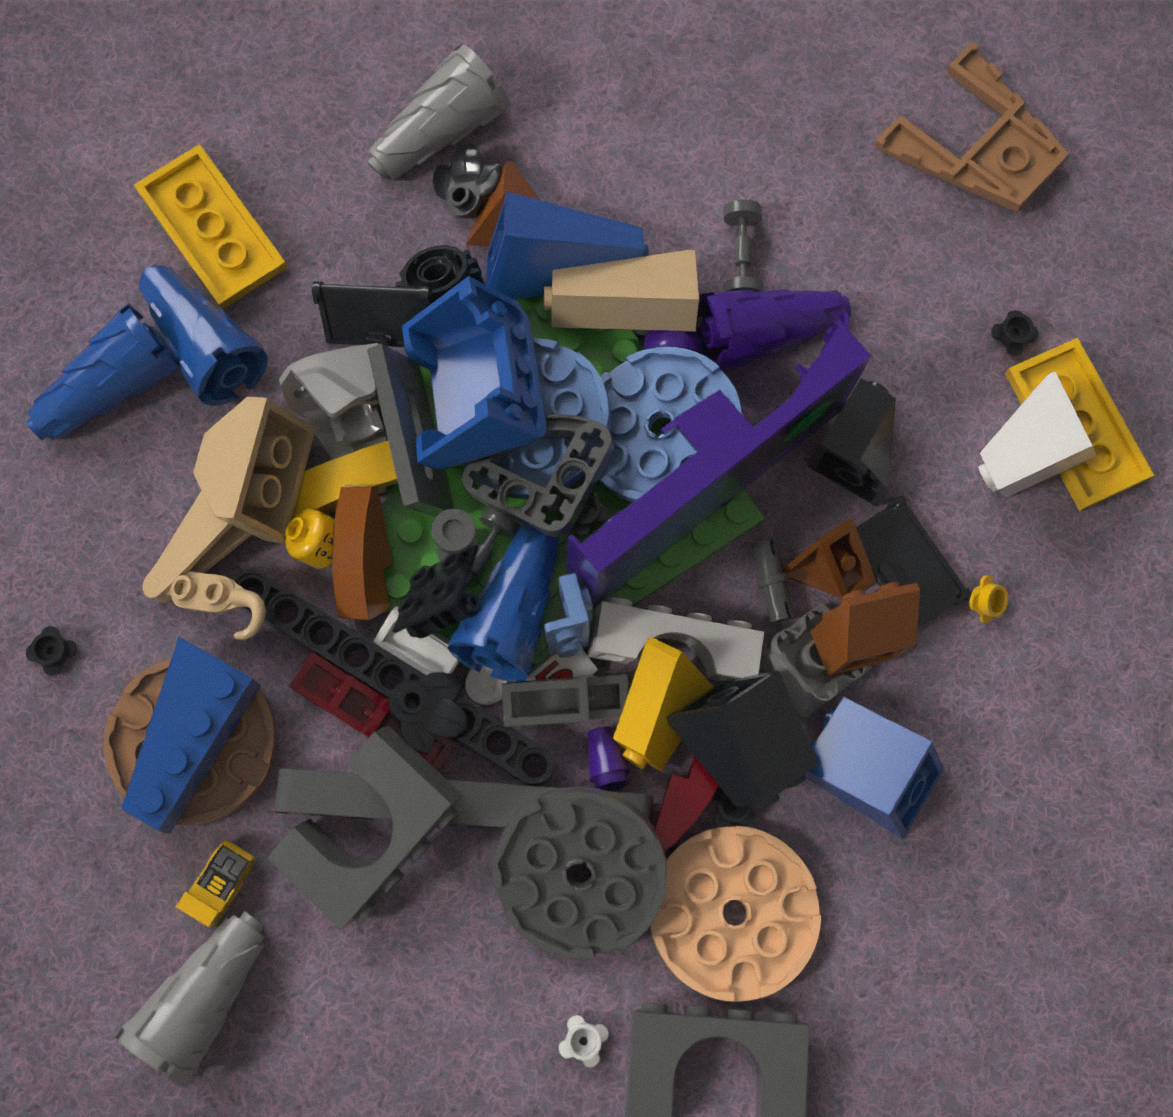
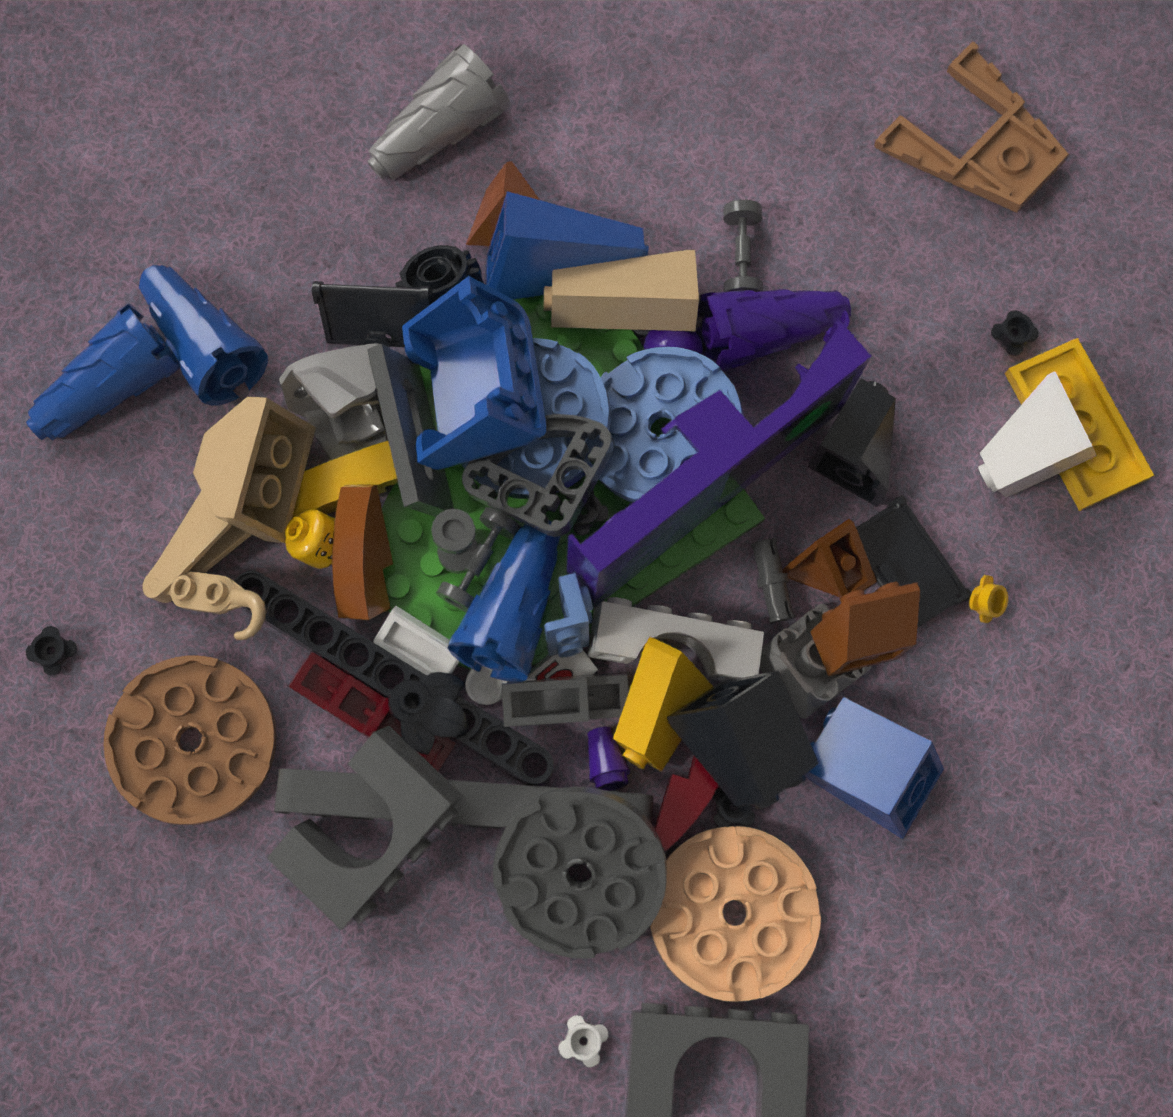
(187, 732): blue wedge -> none
(191, 1006): light grey cone -> none
(210, 226): yellow plate -> none
(217, 884): leg -> none
(438, 596): black hinge -> none
(466, 179): black plate -> none

